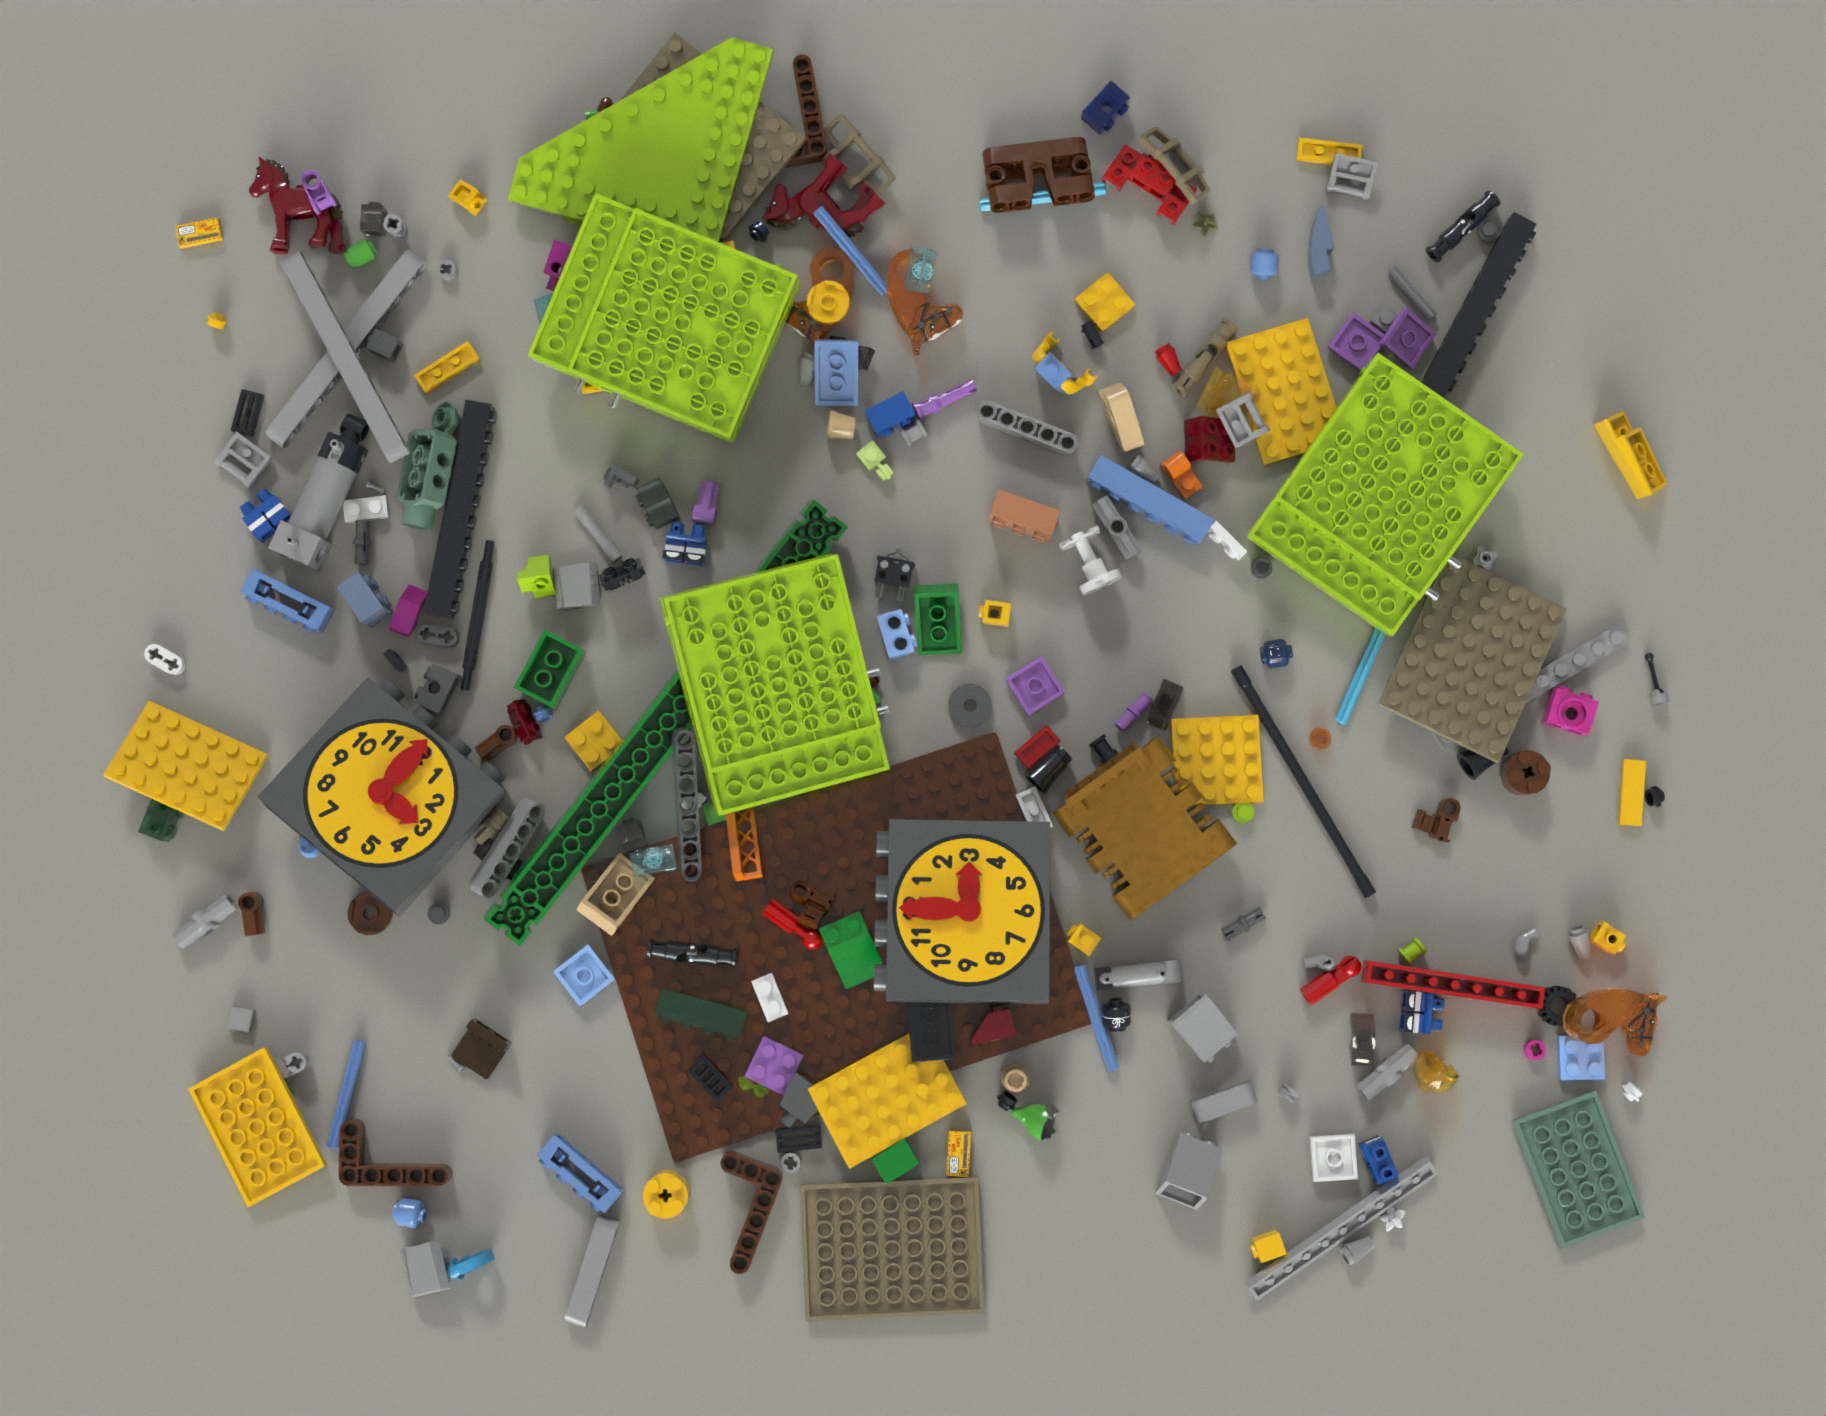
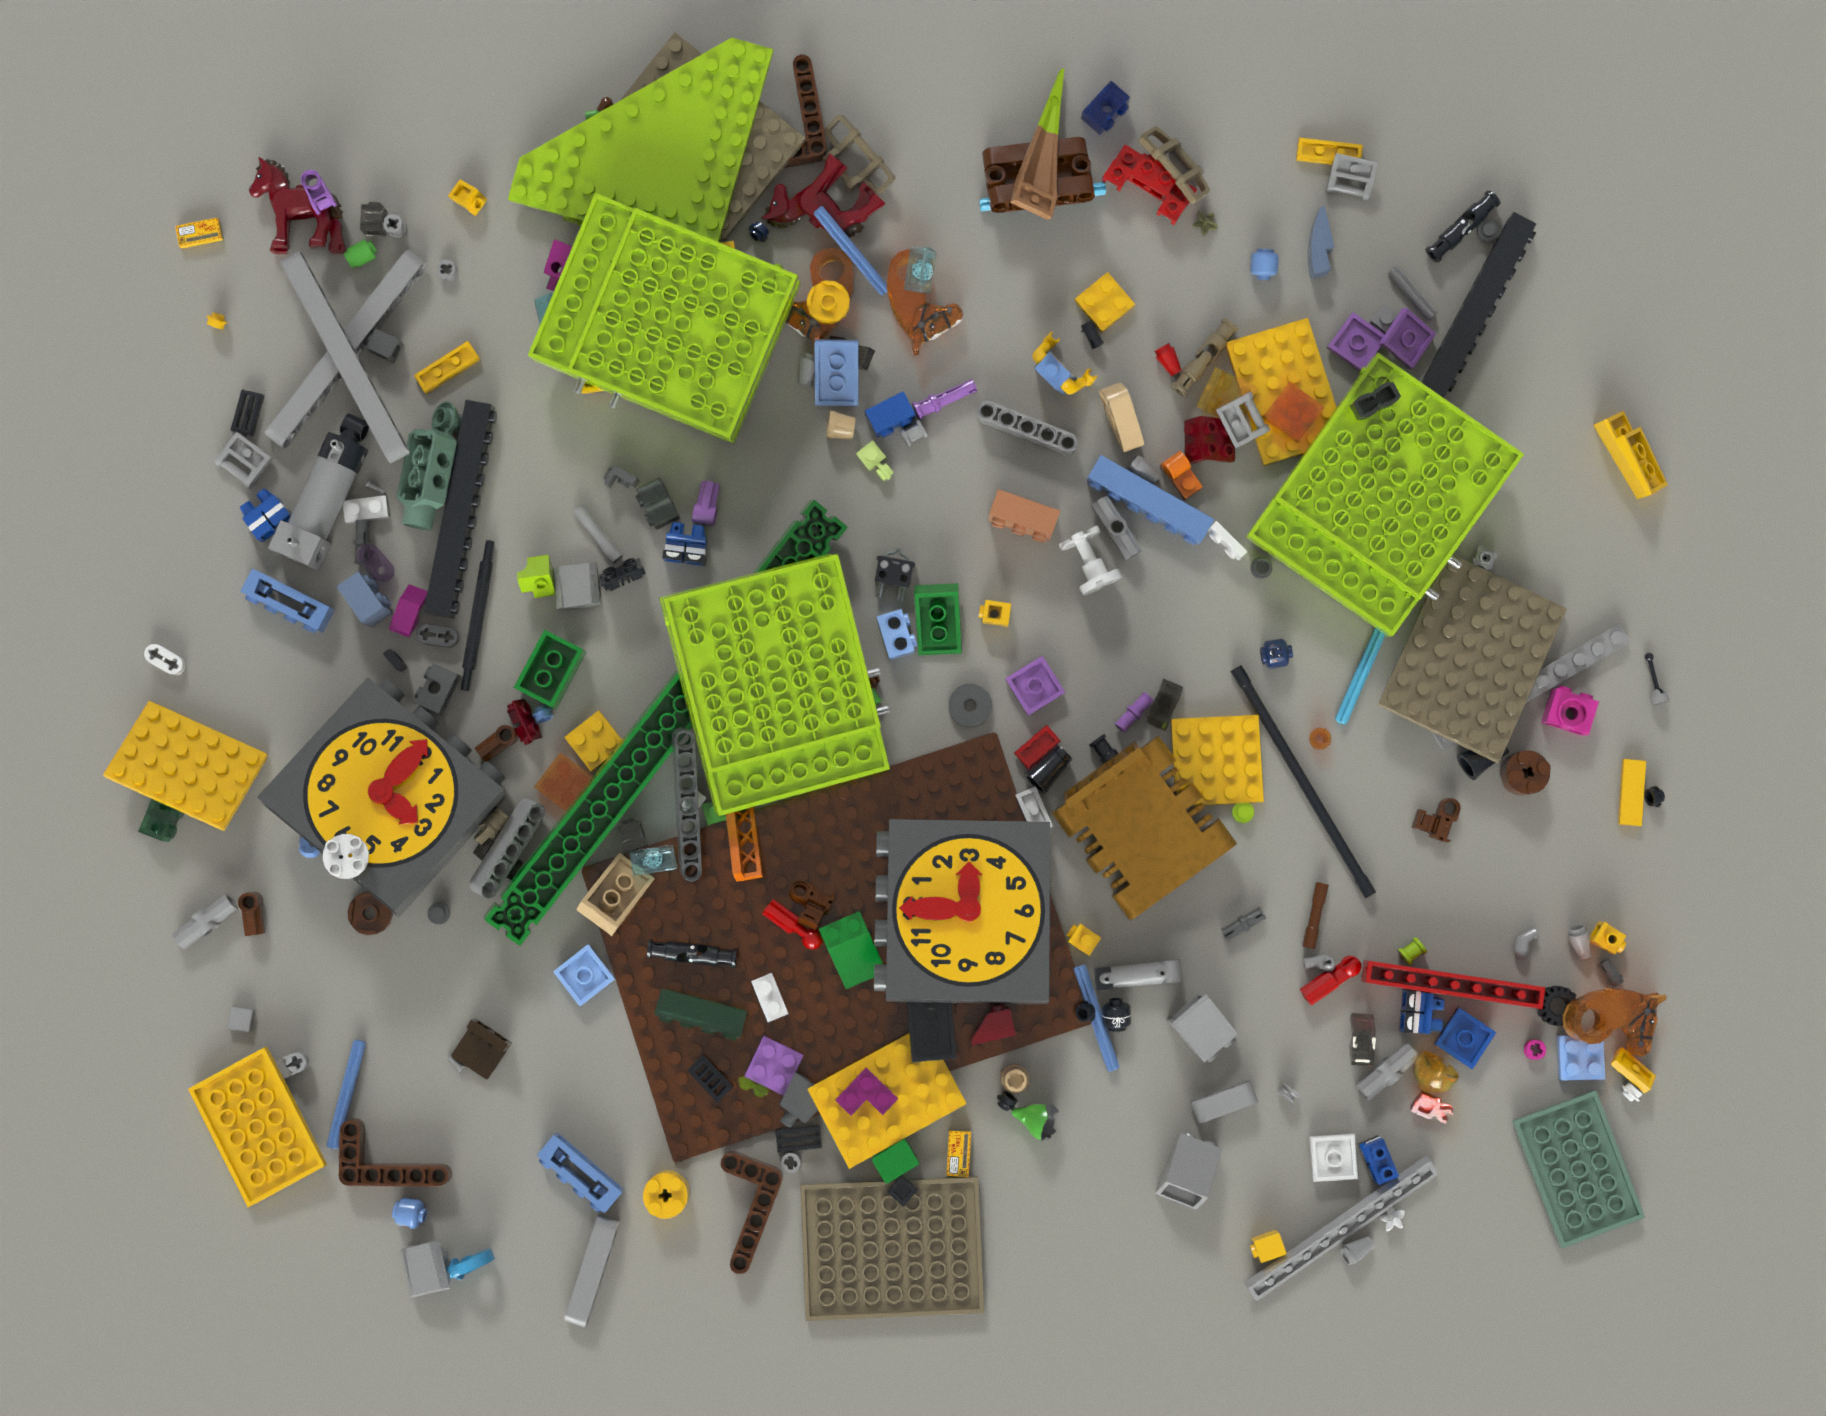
(345, 845): none -> white plate
(374, 562): none -> clear purple plate
(563, 781): none -> clear orange plate
(866, 1087): none -> magenta plate
(902, 1190): none -> black tile
(1037, 178): none -> medium nougat plate
(1085, 1012): none -> black plate
(1293, 412): none -> clear orange plate
(1318, 902): none -> reddish brown piece
(1379, 399): none -> pearl dark grey brick
(1429, 1106): none -> clear red plate
(1465, 1038): none -> blue plate
(1611, 974): none -> dark grey pin
(1633, 1070): none -> yellow plate

